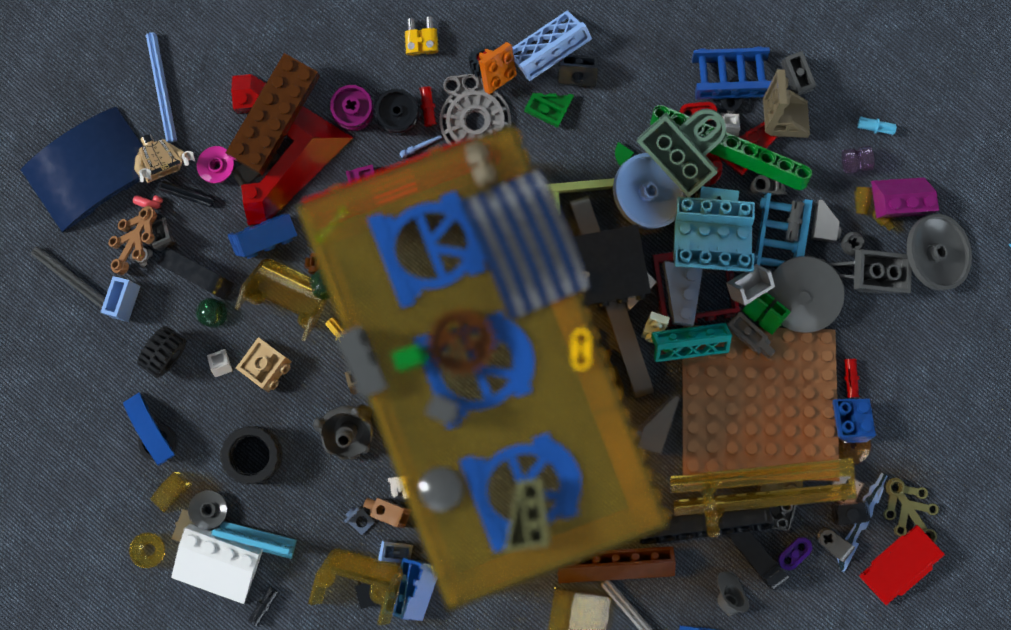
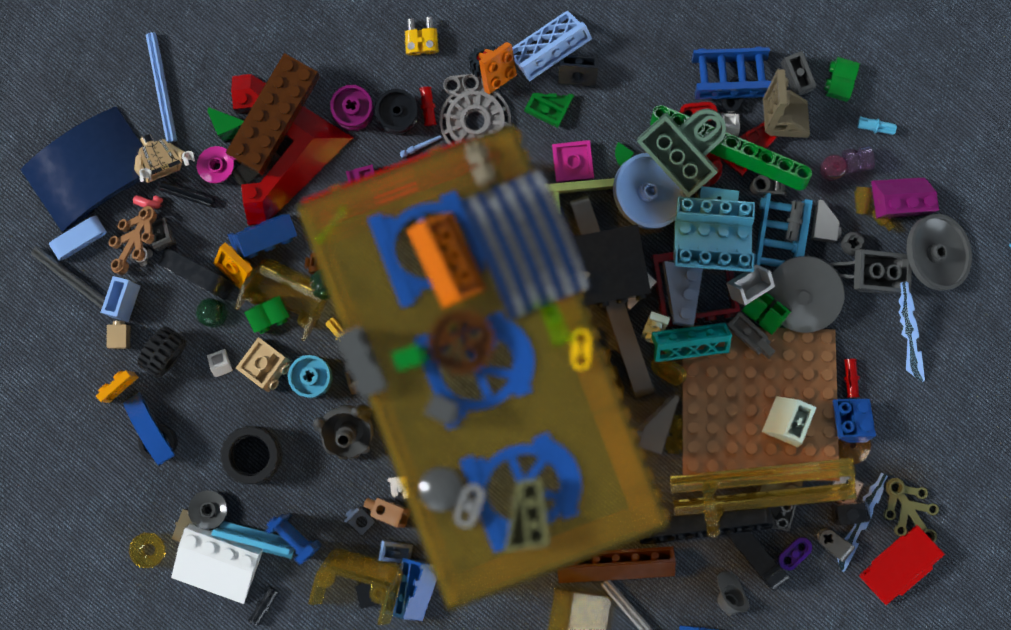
(77, 238): none -> light blue beam
(117, 386): none -> light orange plate
(118, 335): none -> tan brick
(170, 491): clear yellow slope -> none
(224, 124): none -> green slope
(232, 265): none -> light orange plate
(267, 314): none -> green brick
(299, 373): none -> medium azure wheel
(304, 548): none -> blue fence
(447, 259): none -> orange slope
(469, 505): none -> light grey plate
(555, 324): none -> clear neon green leg
(572, 161): none -> dark pink plate
(669, 371): none -> clear yellow plate
(675, 441): none -> clear yellow hinge
(789, 420): none -> light aqua slope
(829, 171): none -> clear pink head
(841, 79): none -> green brick
(914, 359): none -> light blue sword

